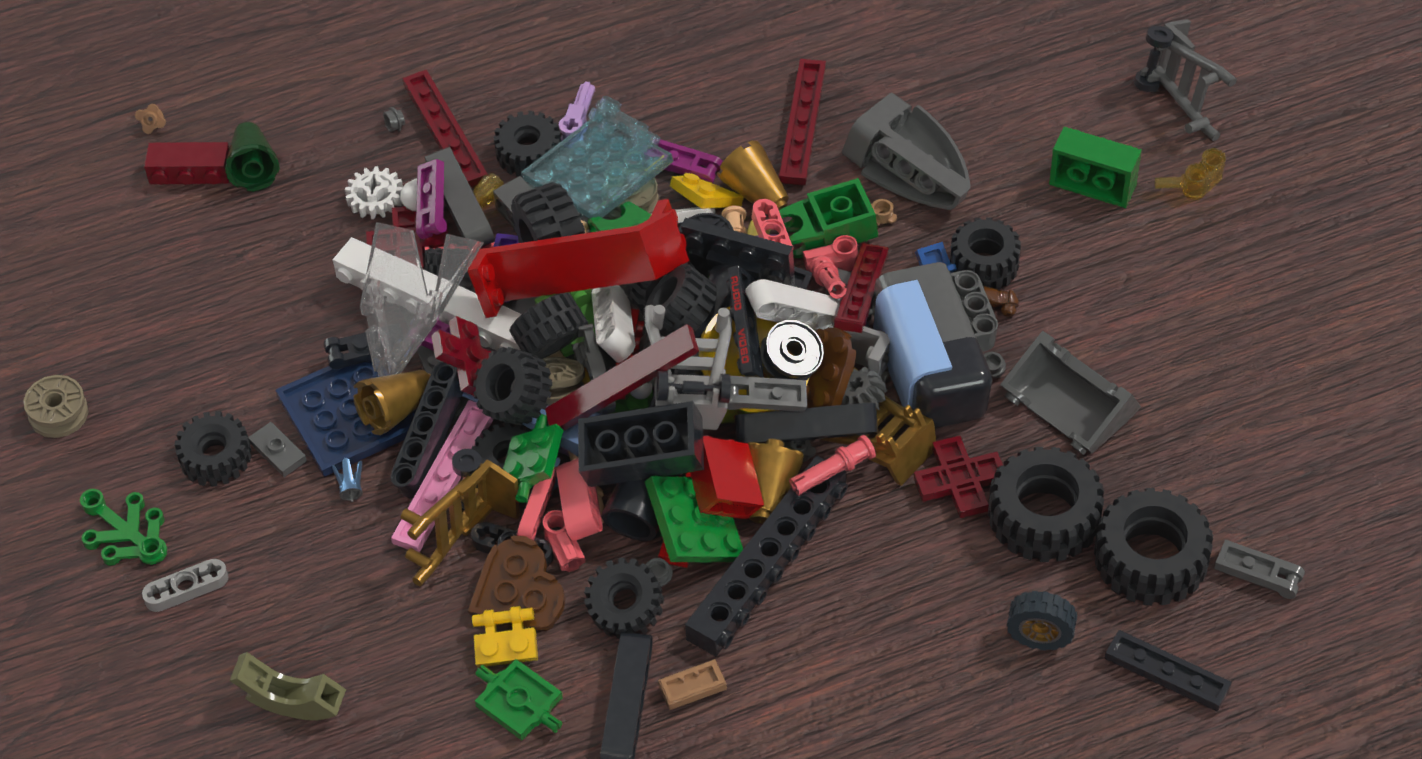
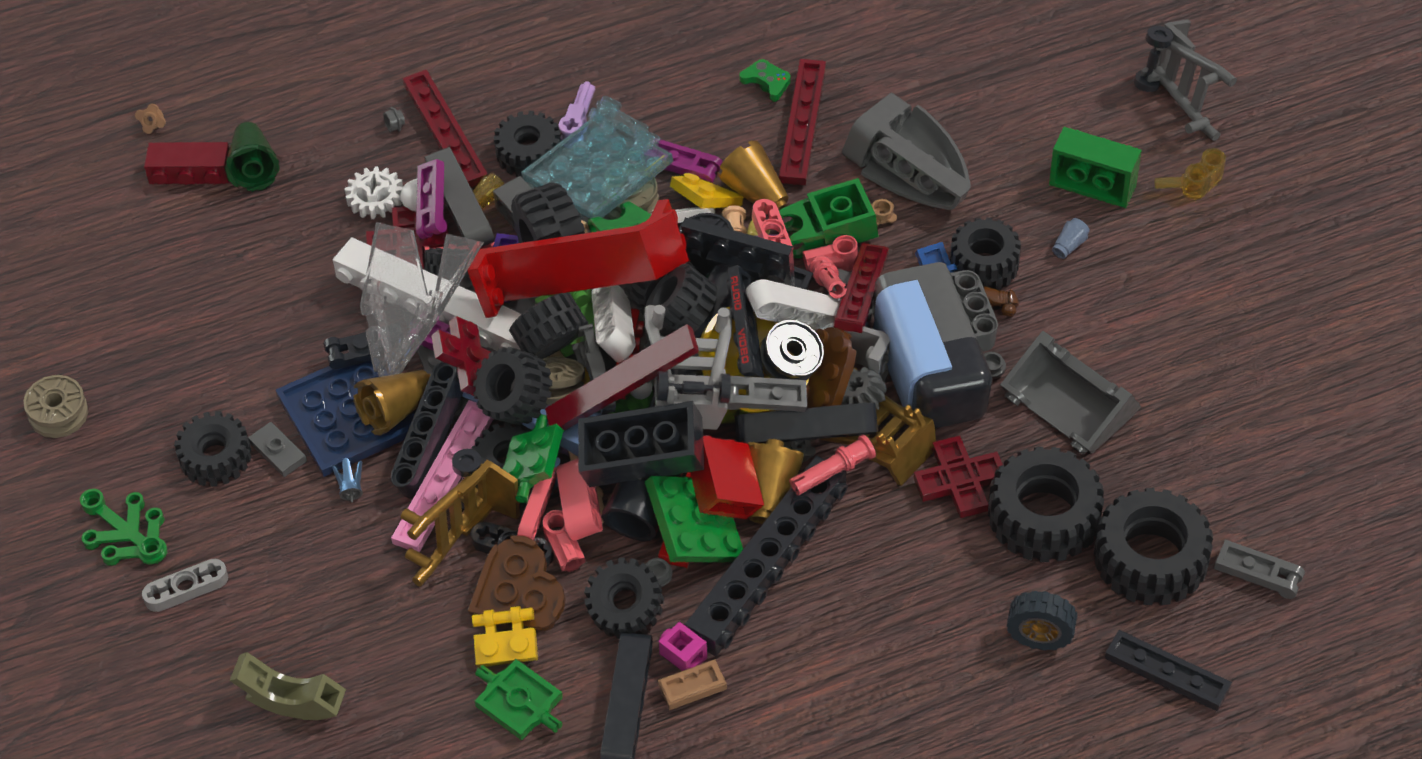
(682, 647): none -> dark pink brick
(768, 76): none -> green piece
(1072, 236): none -> sand blue cone

